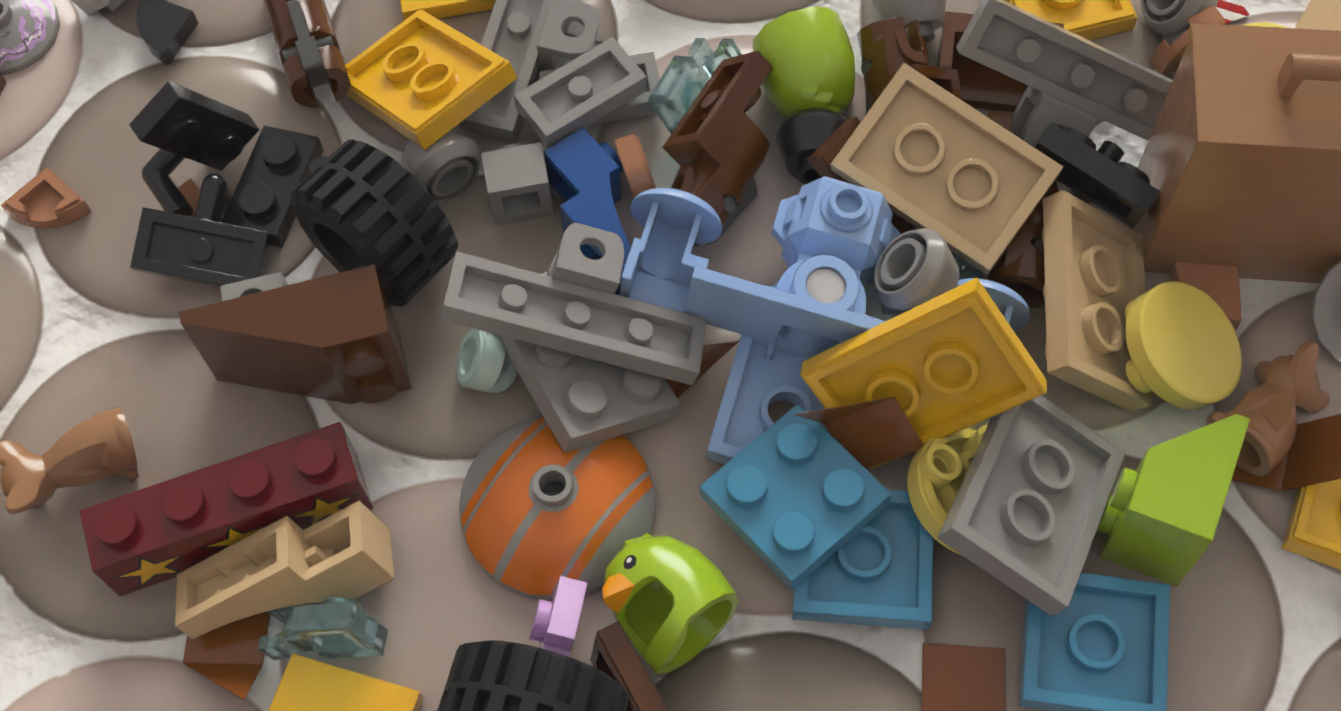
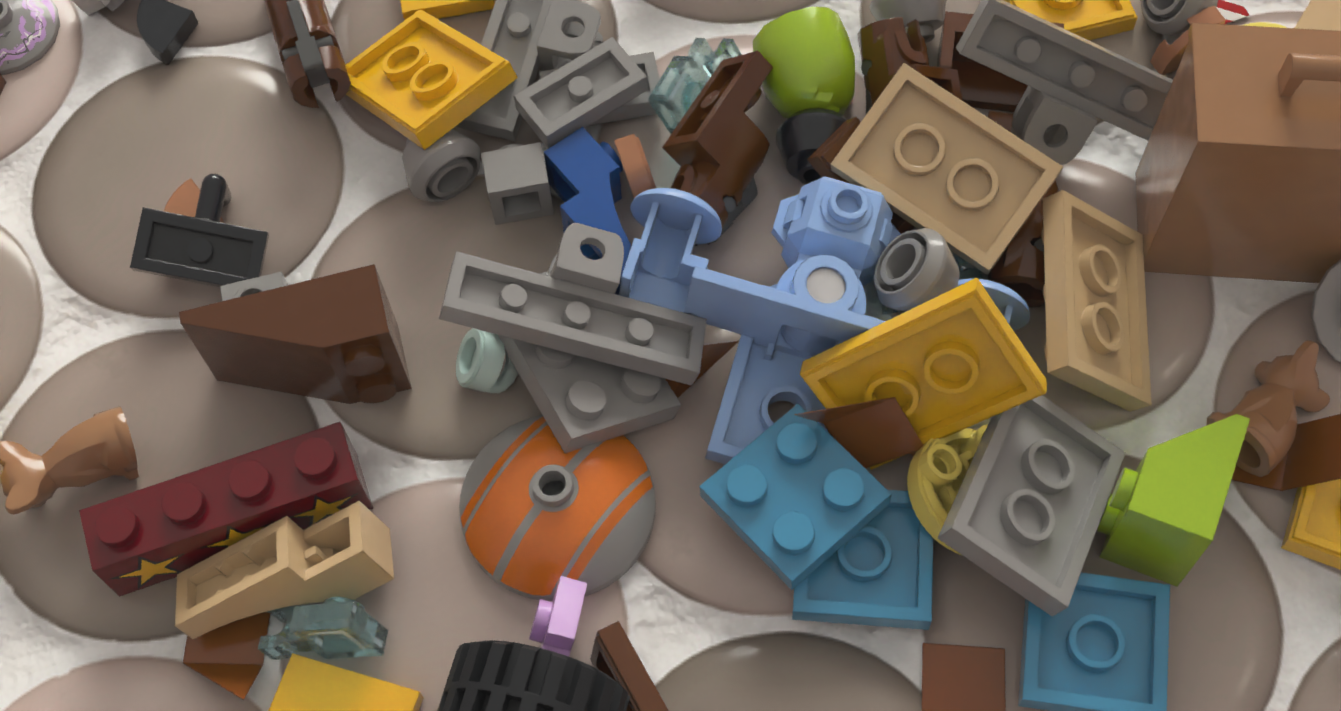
(45, 203): nougat tile -> none
(189, 128): black plate -> none
(272, 172): black plate -> none
(374, 211): black tyre -> none
(667, 599): lime piece -> none
(1098, 174): black plate -> none
(1181, 346): light yellow tile -> none
(1217, 281): nougat tile -> none

